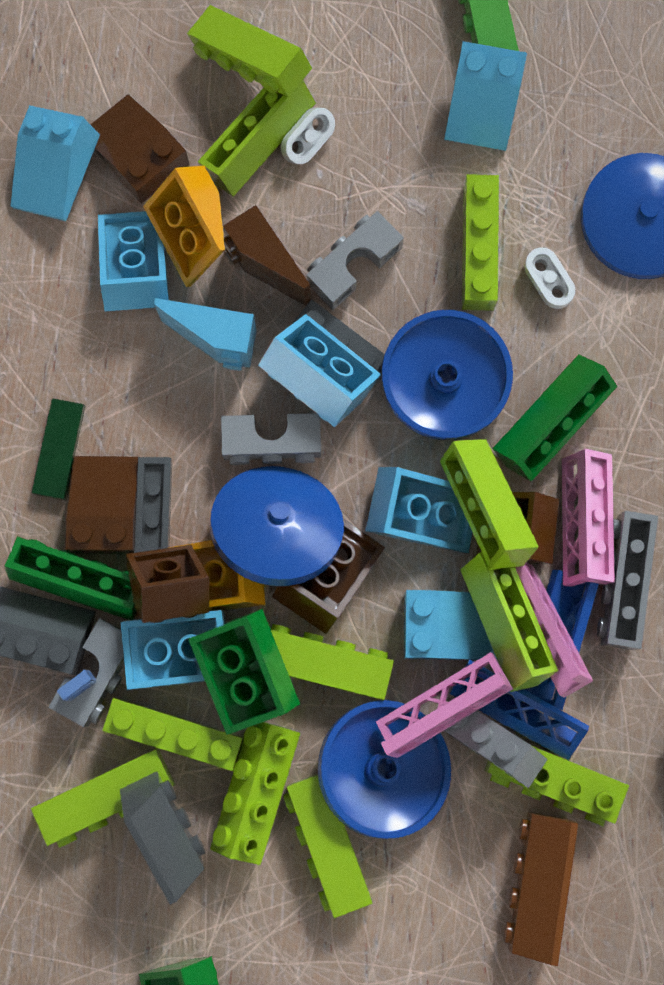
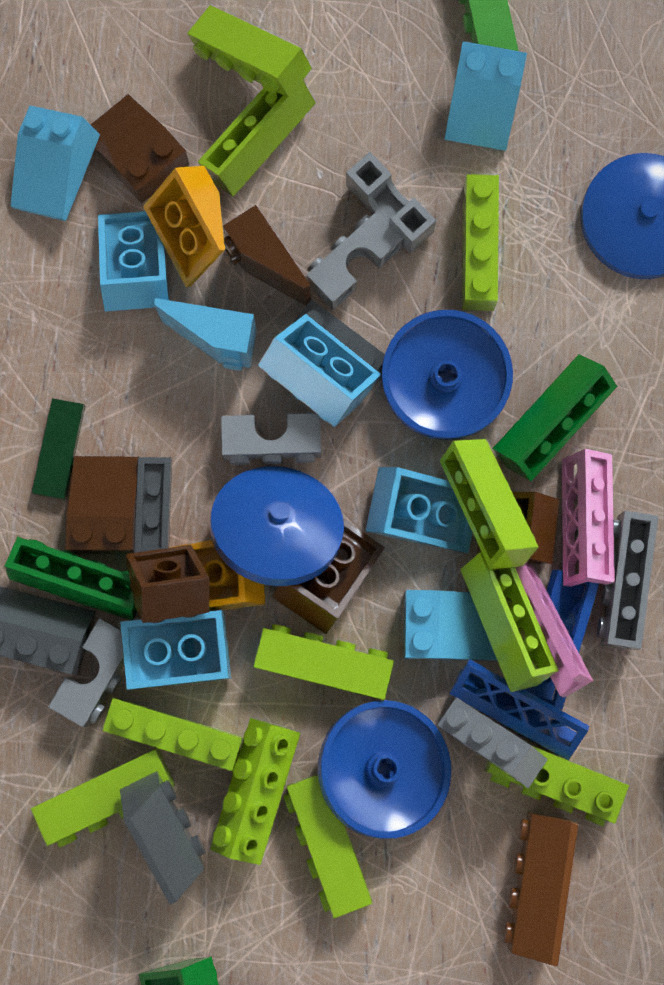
(77, 685): medium blue tile -> none
(244, 672): green slope -> none
(306, 136): white plate -> none
(375, 189): none -> light grey arch
(447, 712): bright pink fence -> none
(552, 278): white plate -> none

